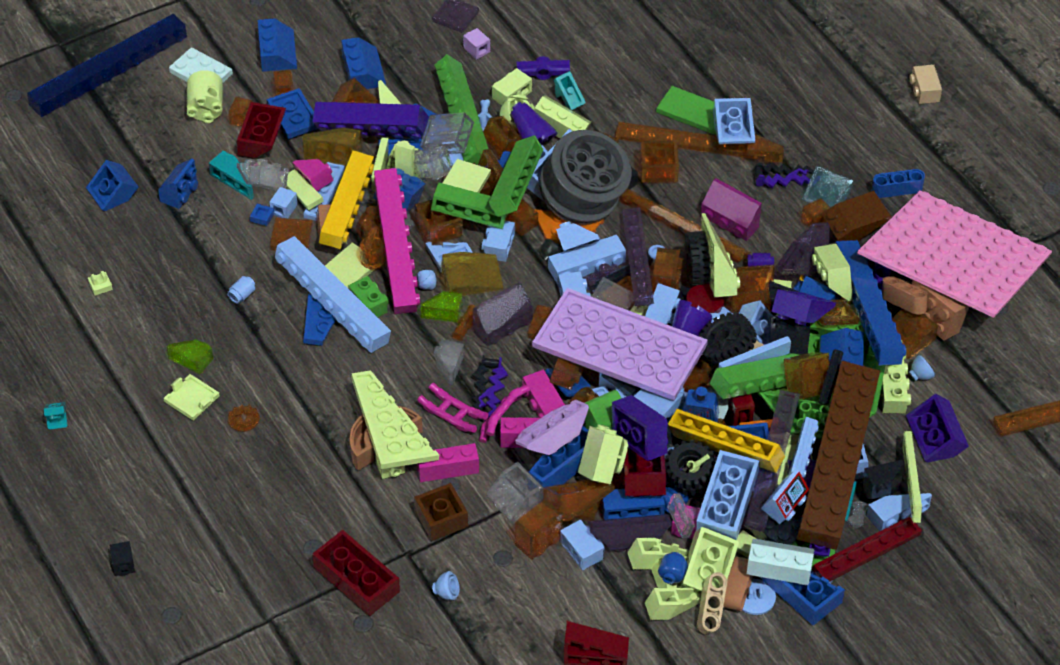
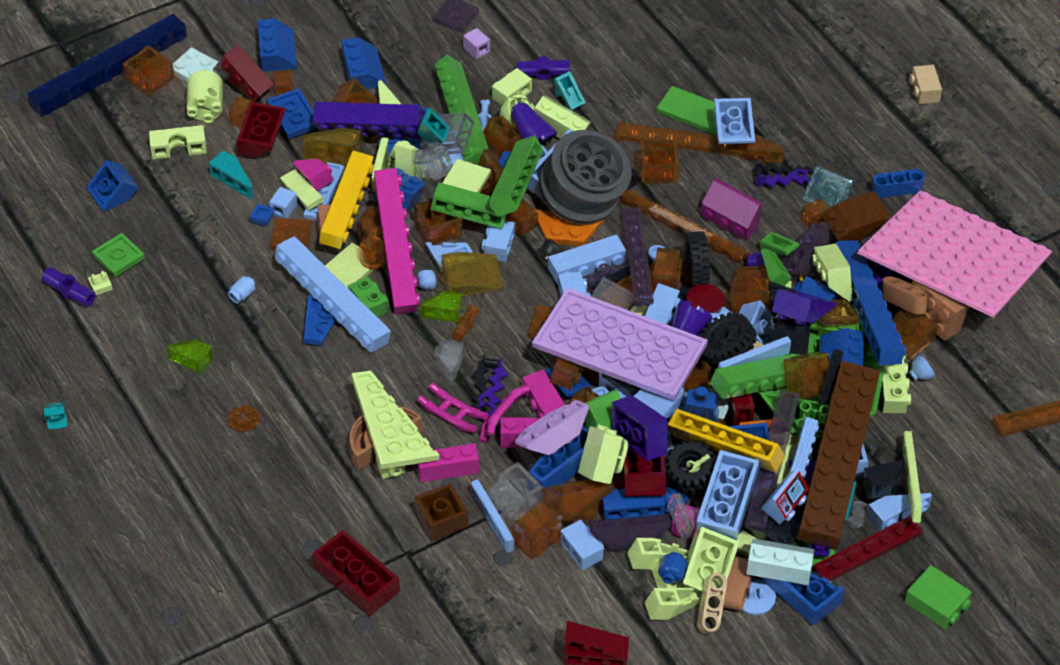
(68, 287): none -> dark purple piece
(118, 255): none -> bright green plate
(122, 558): black brick -> none
(148, 70): none -> clear orange brick
(164, 140): none -> yellowish green arch
(179, 184): blue slope -> none
(191, 396): yellowish green piece -> none
(243, 73): none -> dark red wedge
(263, 175): clear slope -> none
(433, 128): none -> teal slope
(446, 586): light blue brick -> none
(492, 516): none -> light blue tile
(502, 314): clear purple slope -> none
(574, 236): light blue slope -> none
(722, 275): yellowish green slope -> none
(775, 268): none -> bright green slope
(778, 244): none -> bright green slope
(937, 429): dark purple slope -> none
(938, 597): none -> bright green brick

